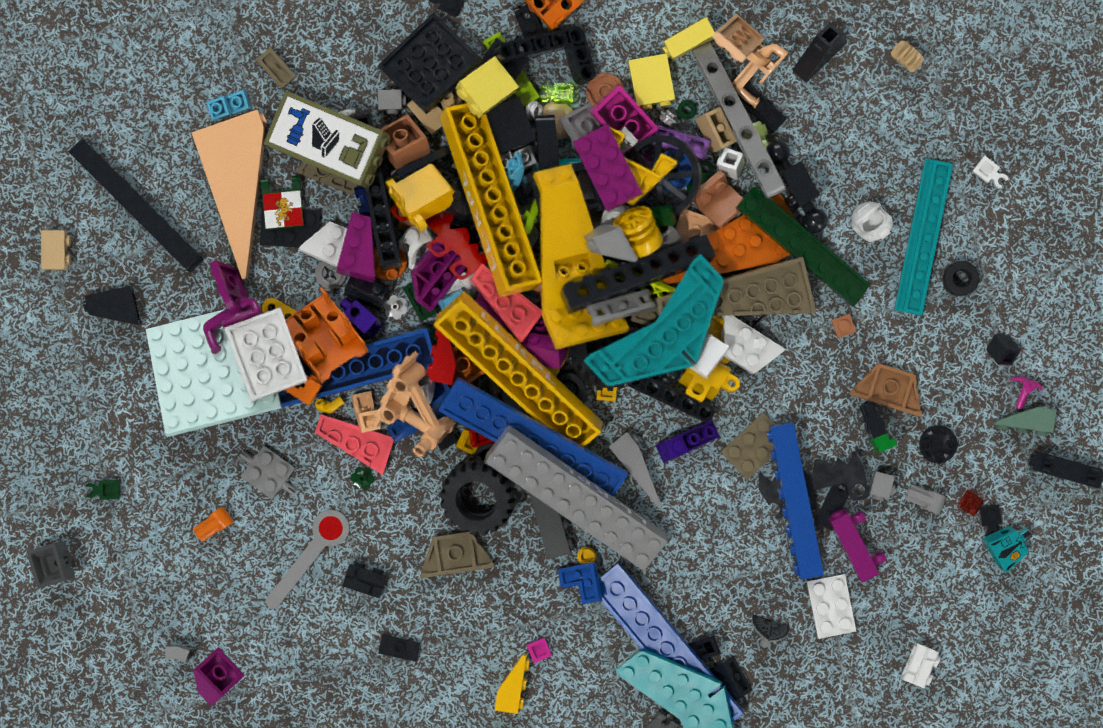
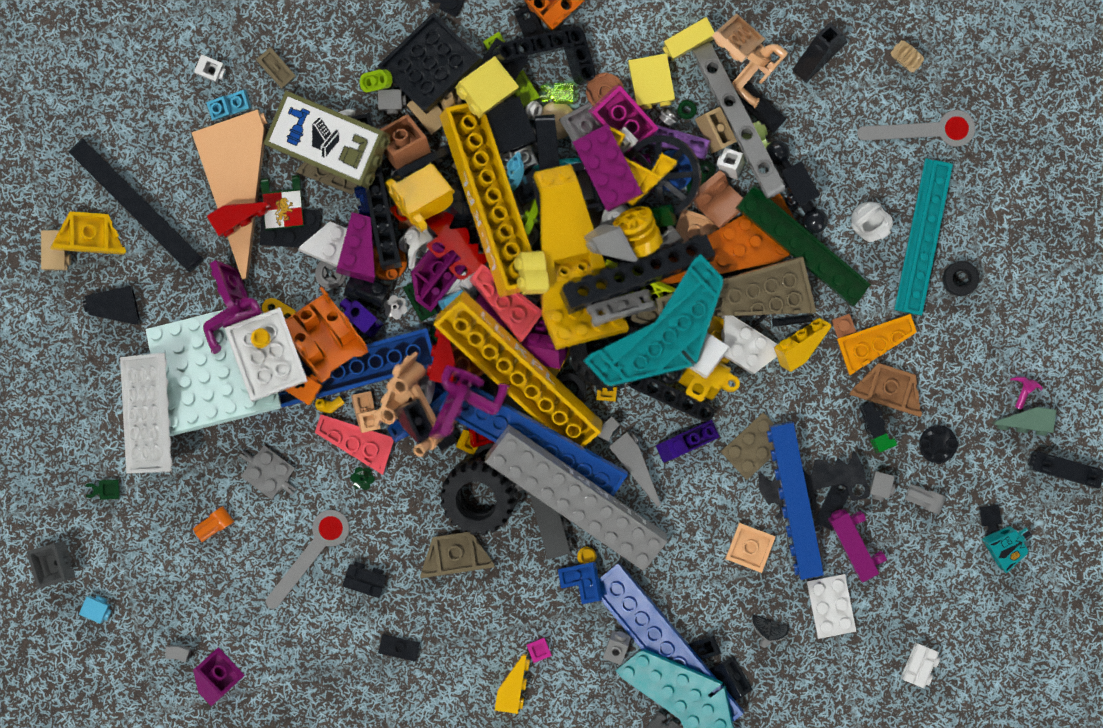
(88, 234): none -> yellow wing
(96, 609): none -> medium azure brick
(146, 413): none -> white plate
(203, 66): none -> white brick
(232, 216): none -> red slope
(260, 338): none -> yellow plate
(375, 80): none -> lime plate
(414, 420): none -> black slope
(457, 394): none -> magenta plate
(532, 273): none -> light yellow brick
(608, 428): none -> light grey piece
(616, 647): none -> light grey brick
(750, 547): none -> light nougat plate
(792, 320): none -> black wheel
(801, 345): none -> yellow slope
(868, 344): none -> light orange wing
(954, 131): none -> light grey piece
(970, 503): clear red plate -> none
(988, 170): white plate -> none
(1003, 349): black panel -> none

